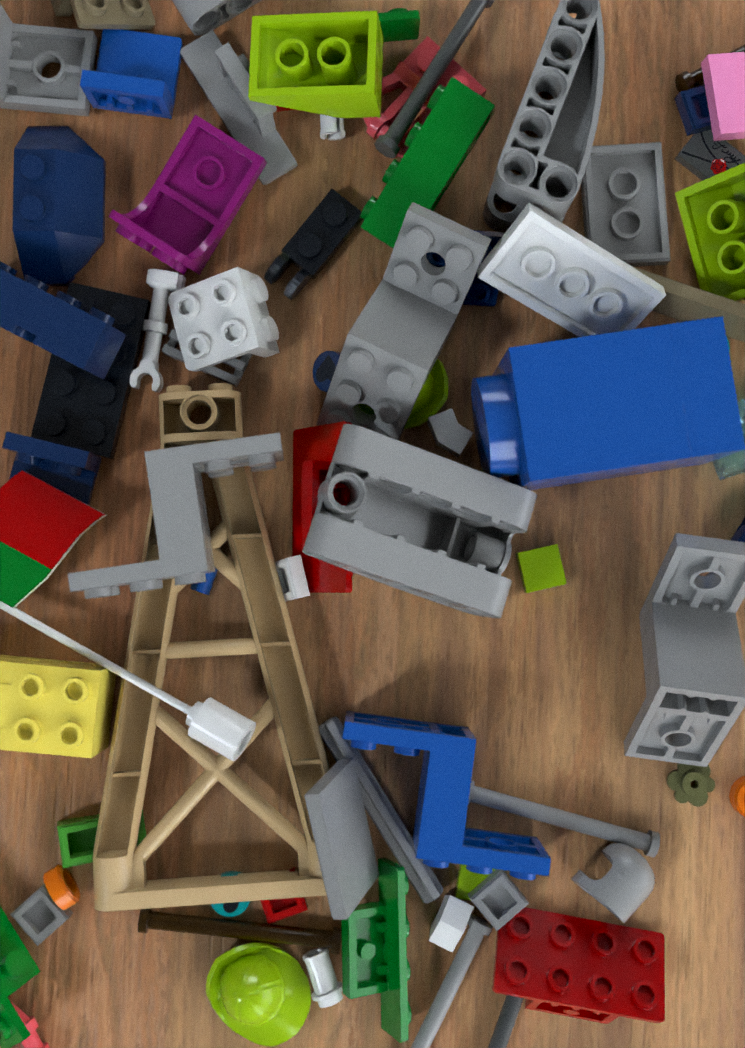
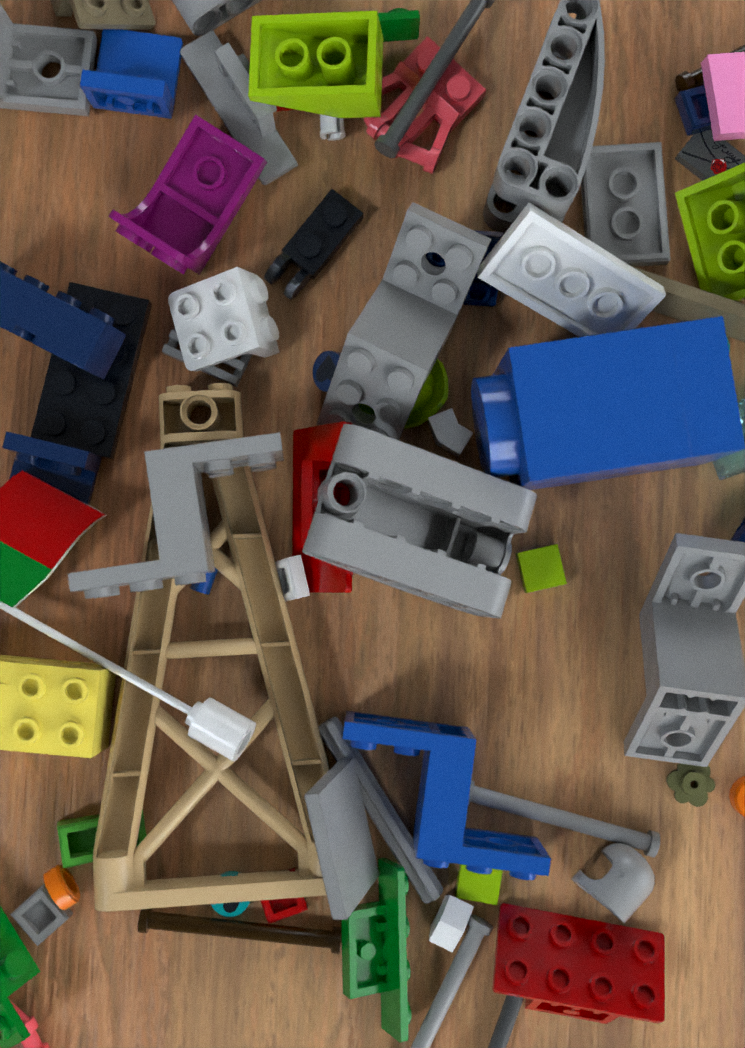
(57, 203): dark blue wedge -> none
(162, 283): white piece -> none
(259, 992): lime hat -> none
(323, 978): white pin -> none
(431, 160): green brick -> none
(498, 899): light grey tile -> none

